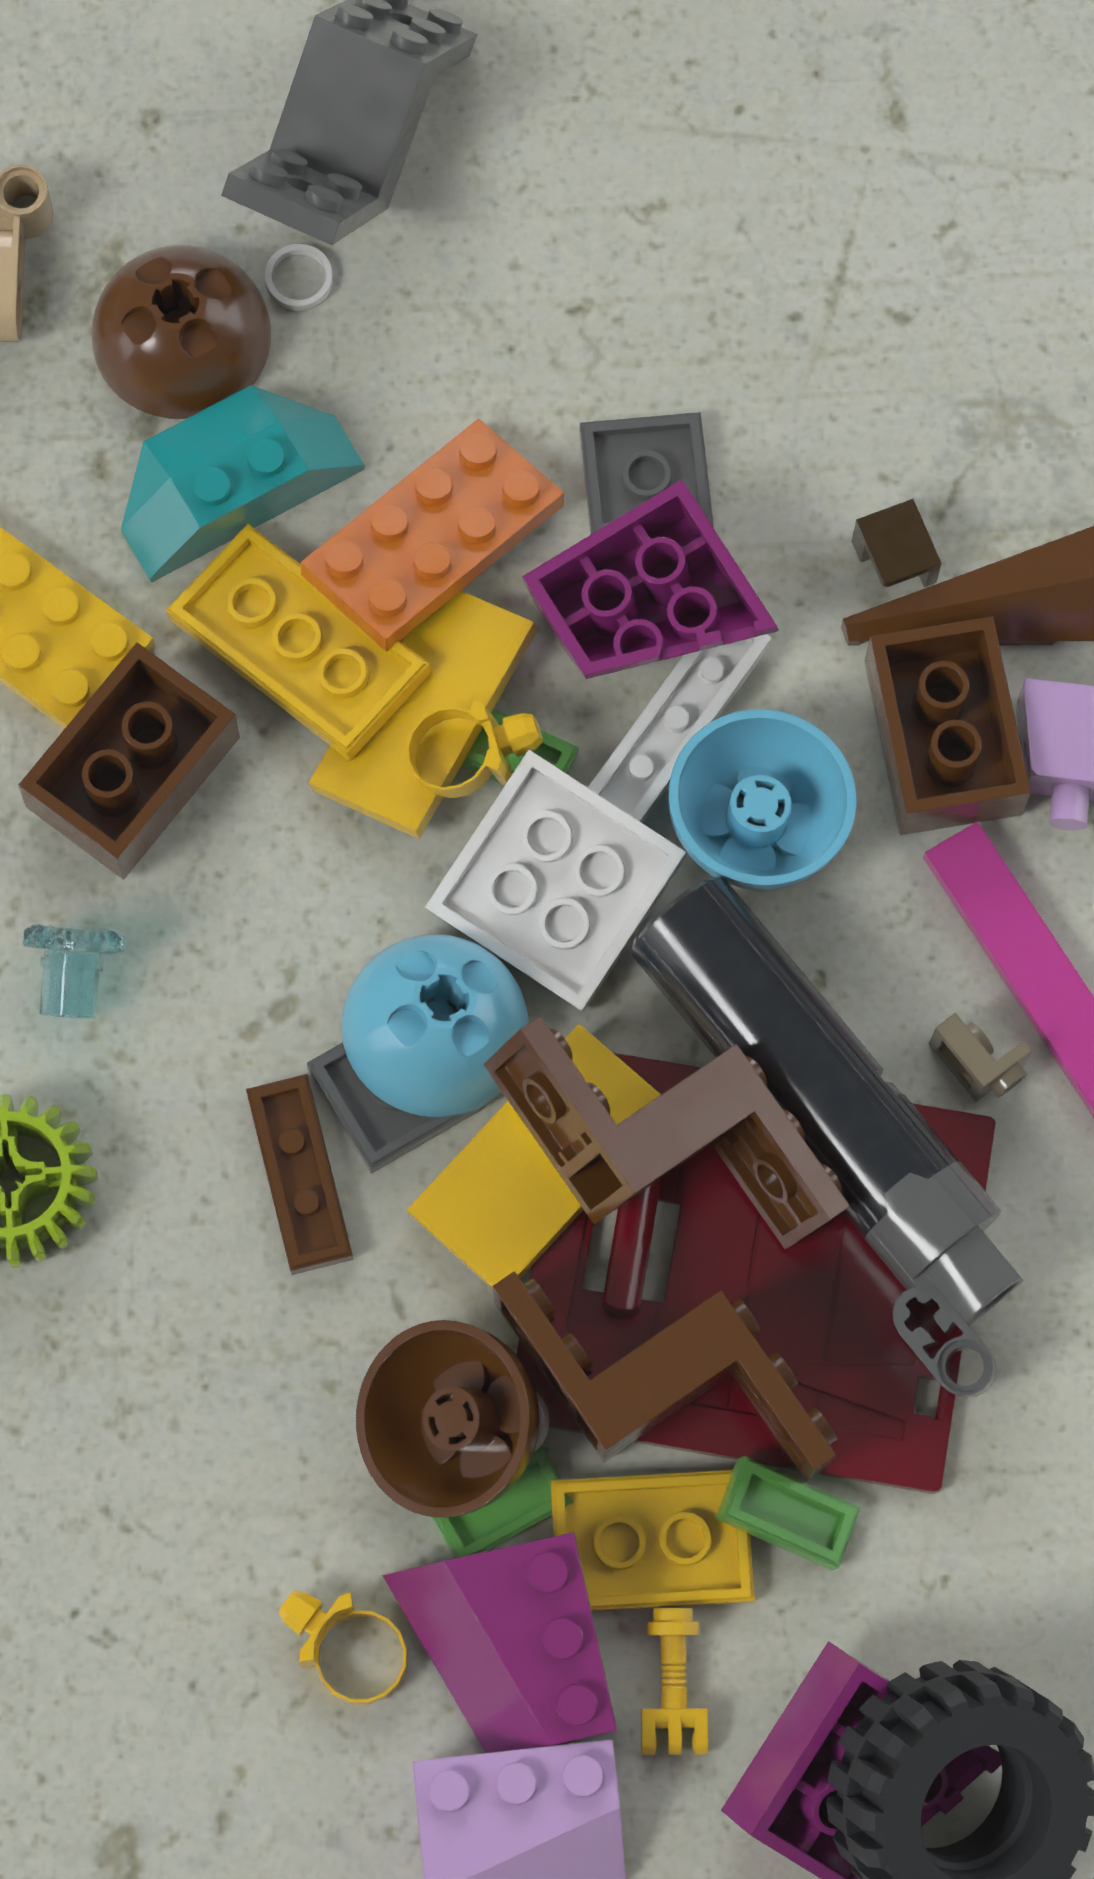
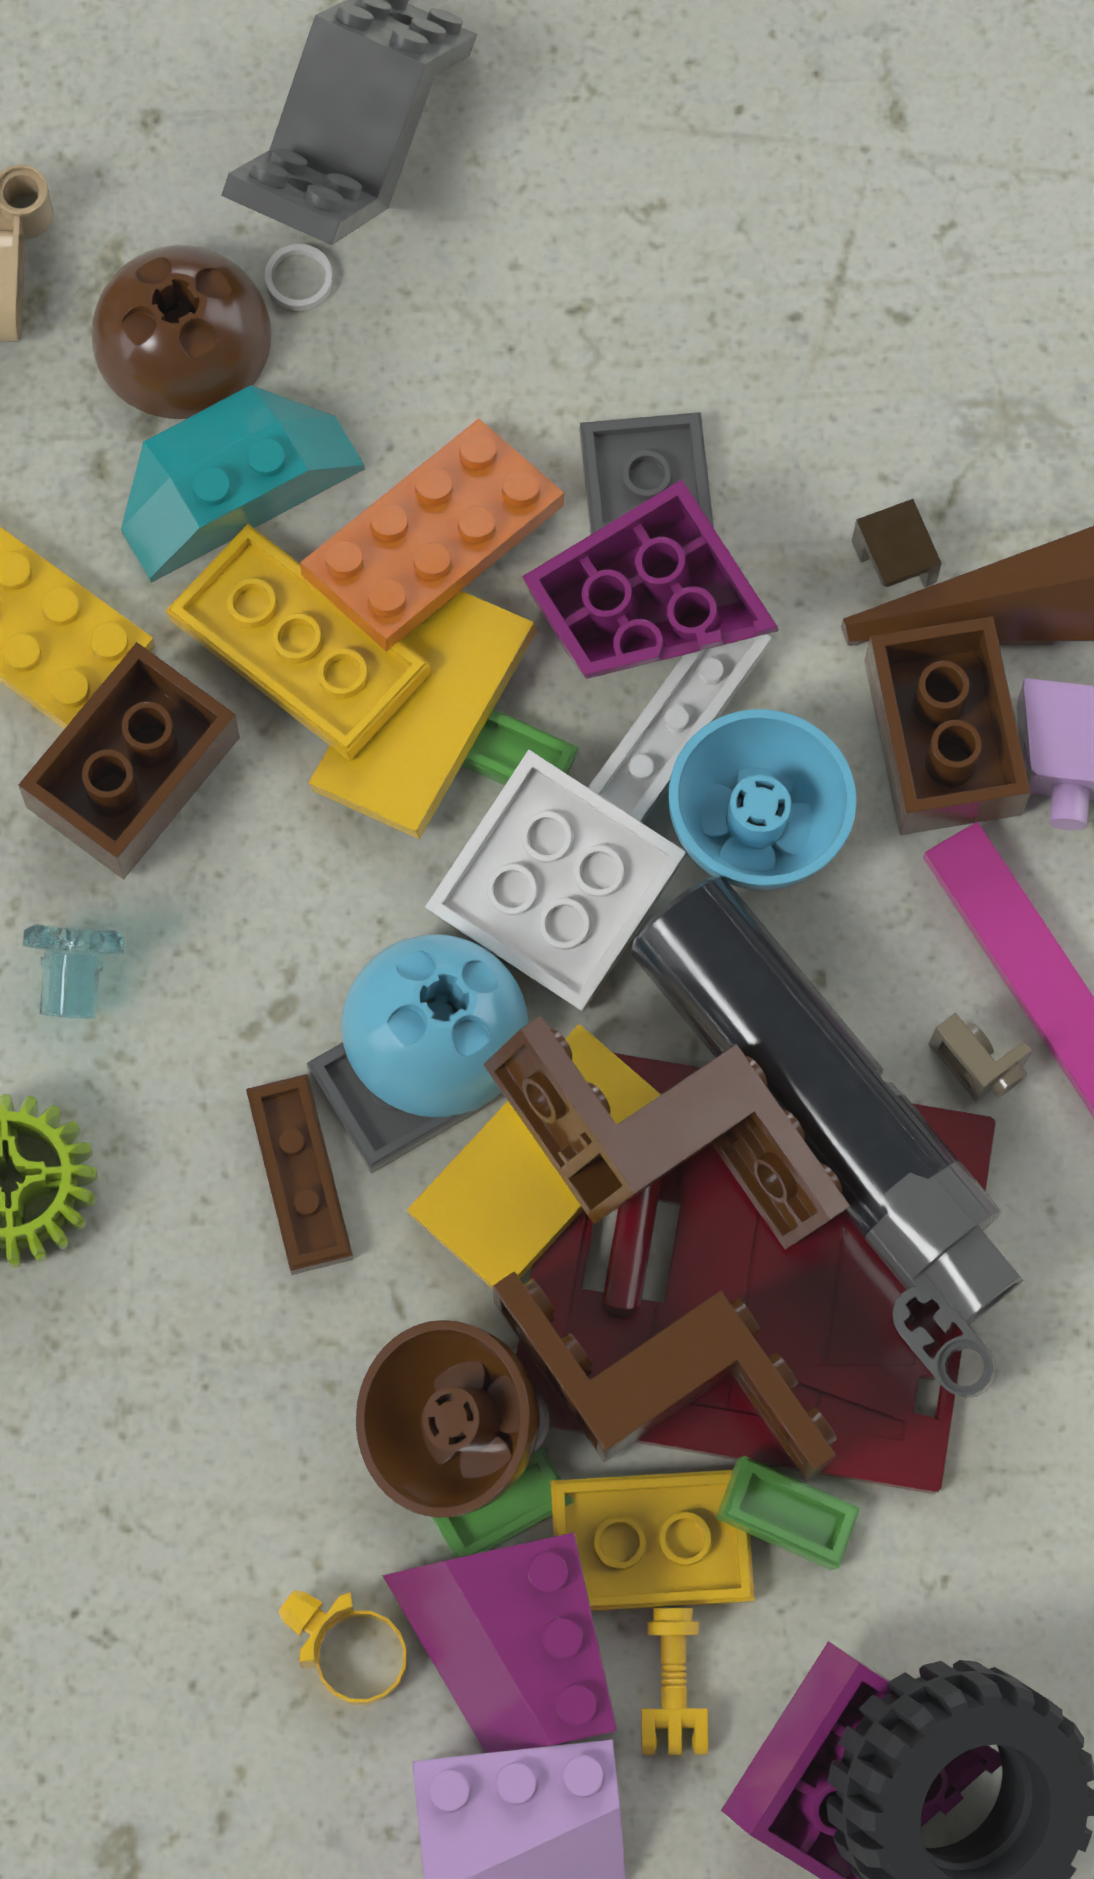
(514, 736): yellow piece -> none

